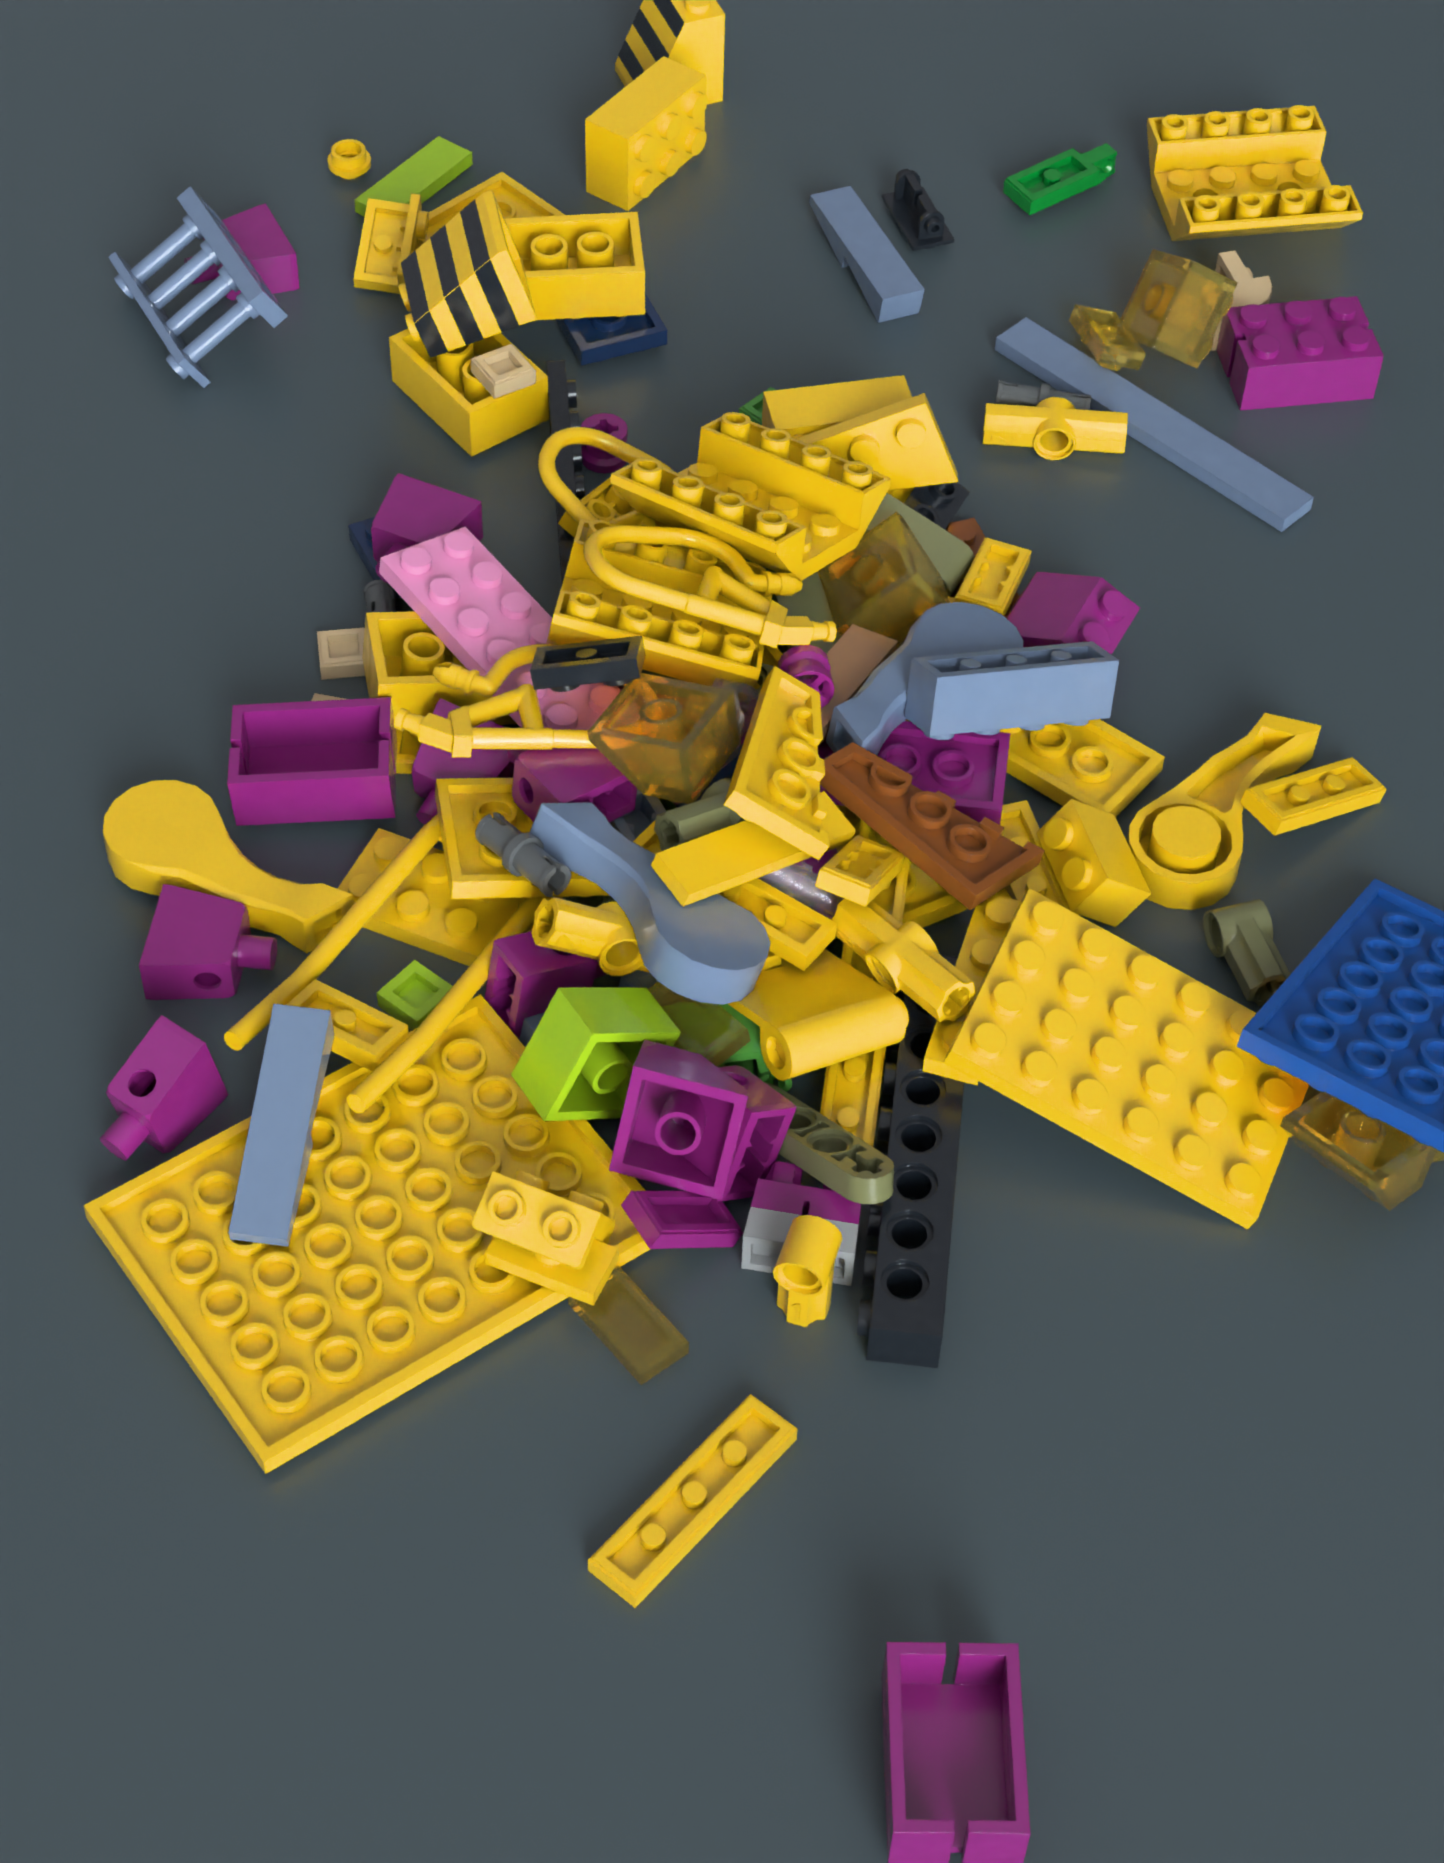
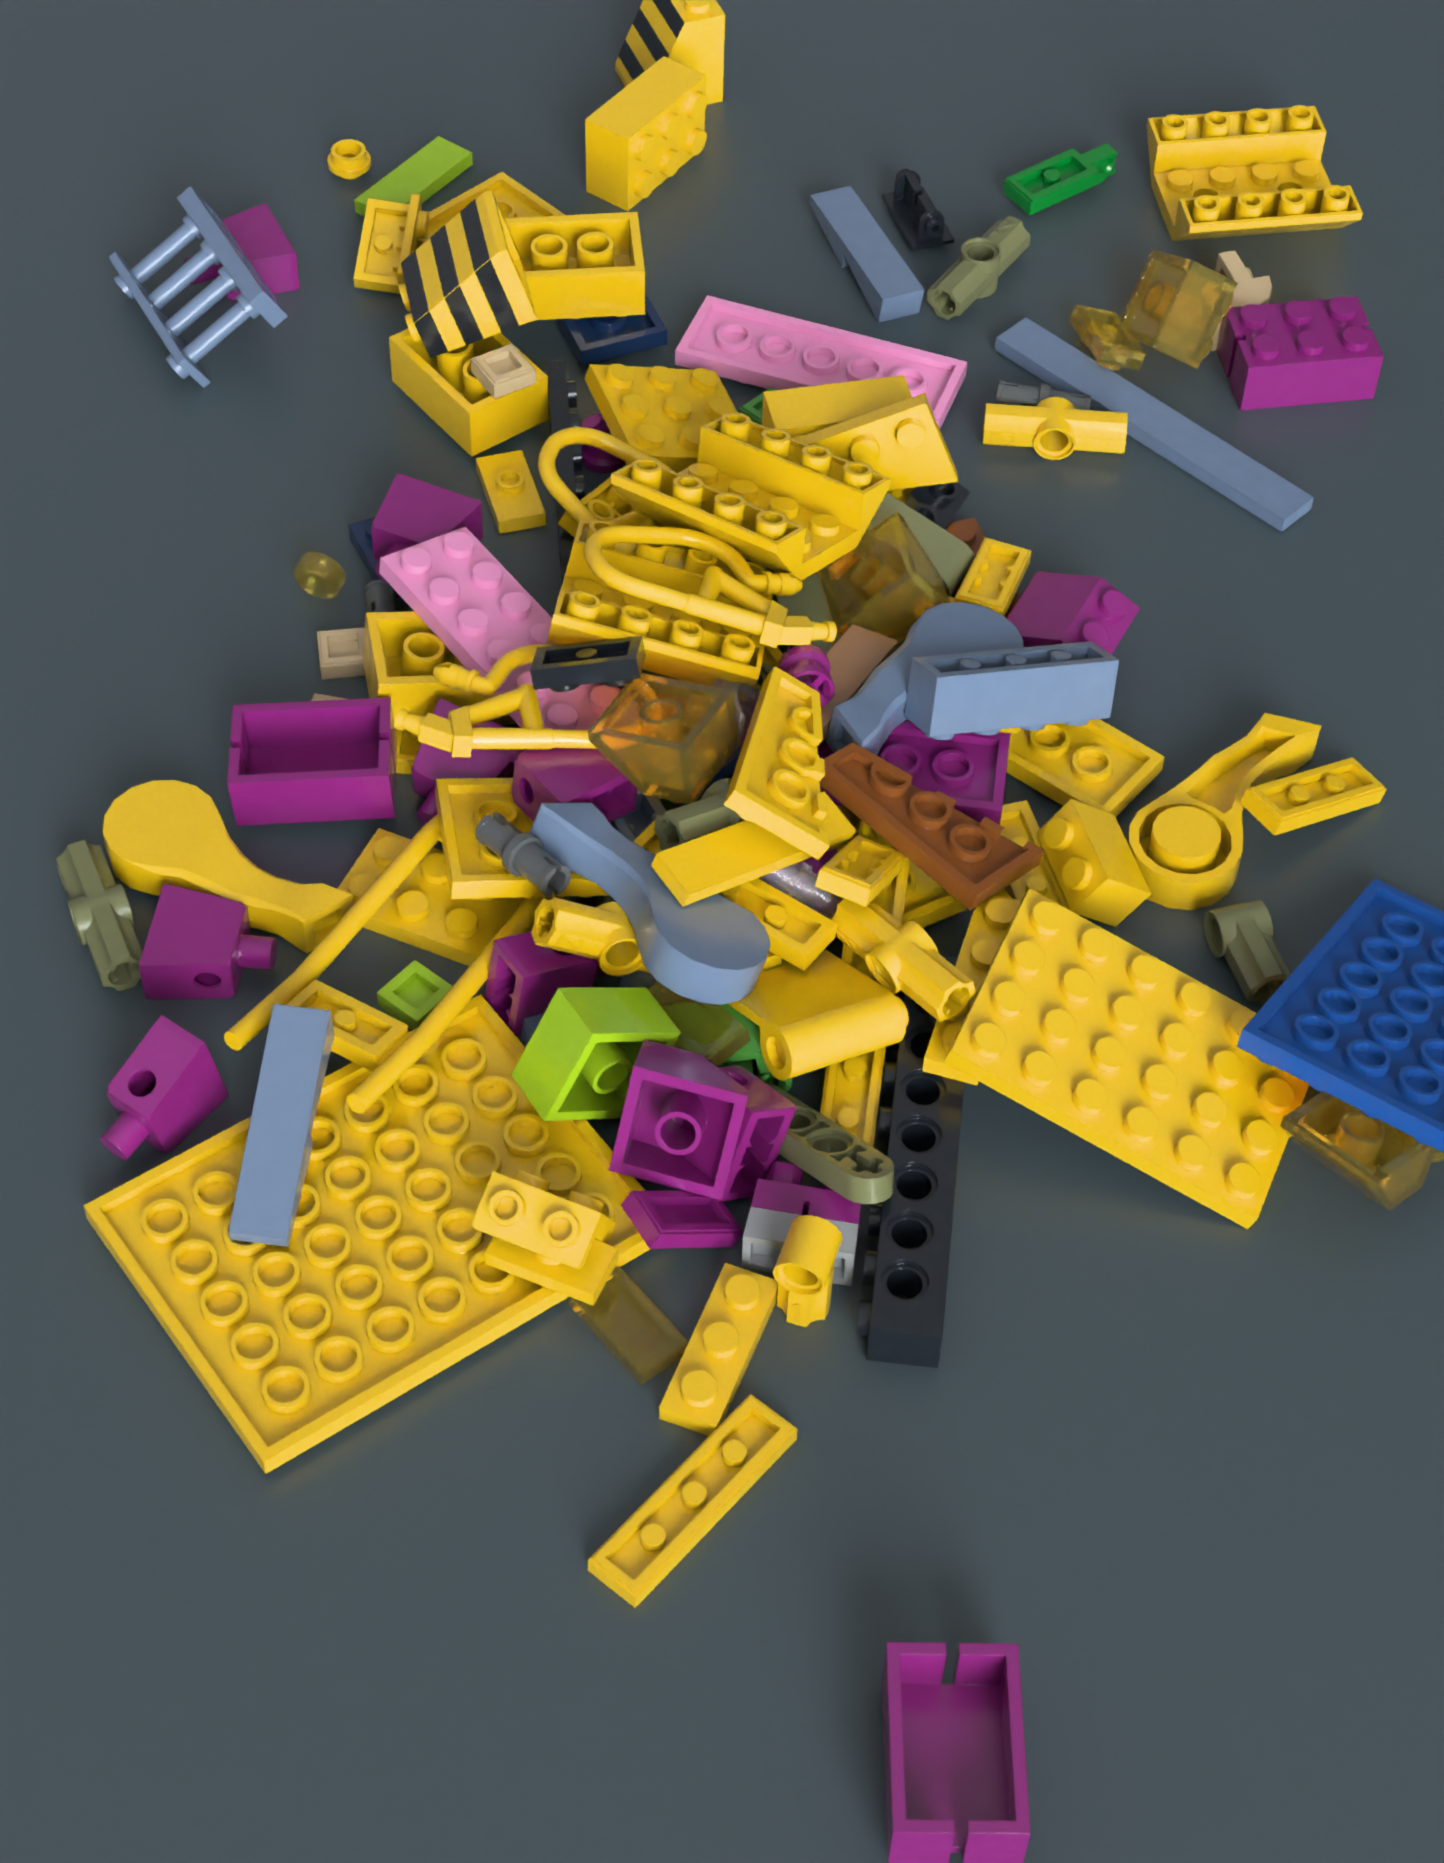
(101, 914): none -> olive piece
(319, 575): none -> clear yellow tile
(510, 492): none -> yellow plate
(659, 407): none -> yellow plate
(719, 1350): none -> yellow plate
(795, 353): none -> bright pink plate
(978, 267): none -> olive piece

